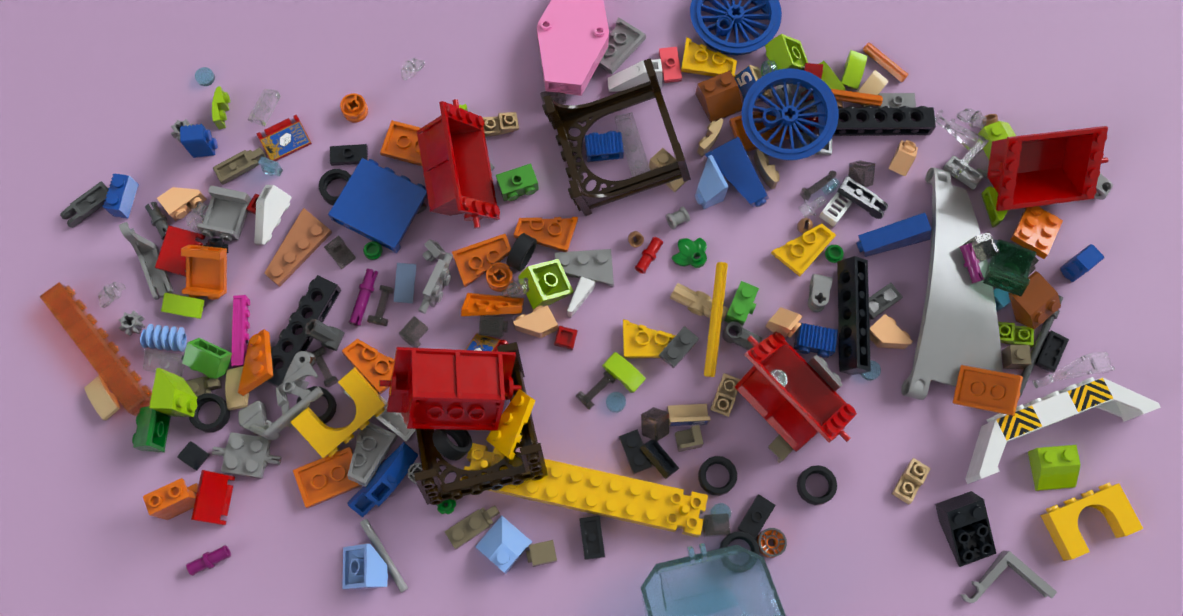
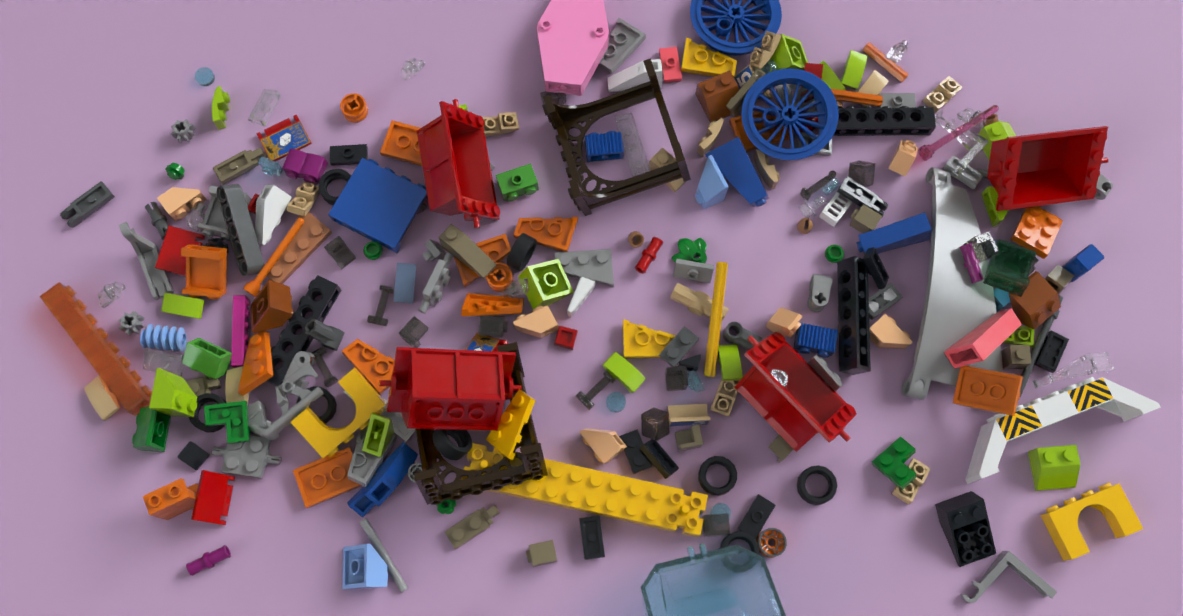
(121, 195): blue brick -> none
(175, 171): none -> green plate
(198, 140): blue brick -> none
(234, 416): none -> green plate
(240, 229): none -> dark grey beam
(254, 286): none -> orange piece
(271, 307): none -> dark orange slope
(304, 166): none -> magenta brick
(305, 198): none -> tan slope
(366, 289): magenta pin -> none
(378, 434): none -> lime slope
(466, 251): none -> dark tan slope
(503, 544): light blue slope -> none
(603, 442): none -> light nougat slope
(676, 378): none -> clear smoke panel
(677, 217): light grey bush -> none
(691, 363): none -> black slope
(693, 270): none -> light grey plate
(694, 382): none -> clear light blue plate
(730, 362): none -> lime slope
(736, 102): none -> dark tan hinge
(742, 303): bright green brick -> none
(762, 55): none -> tan slope
(803, 251): yellow wing -> none
(865, 219): none -> dark tan brick
(874, 373): clear light blue tile -> none
(876, 268): none -> black plate
(892, 464): none -> green plate
(897, 51): none -> clear piece
(927, 151): none -> clear pink piece
(942, 94): none -> tan slope
(984, 339): none -> coral slope
(1059, 278): none -> dark tan brick

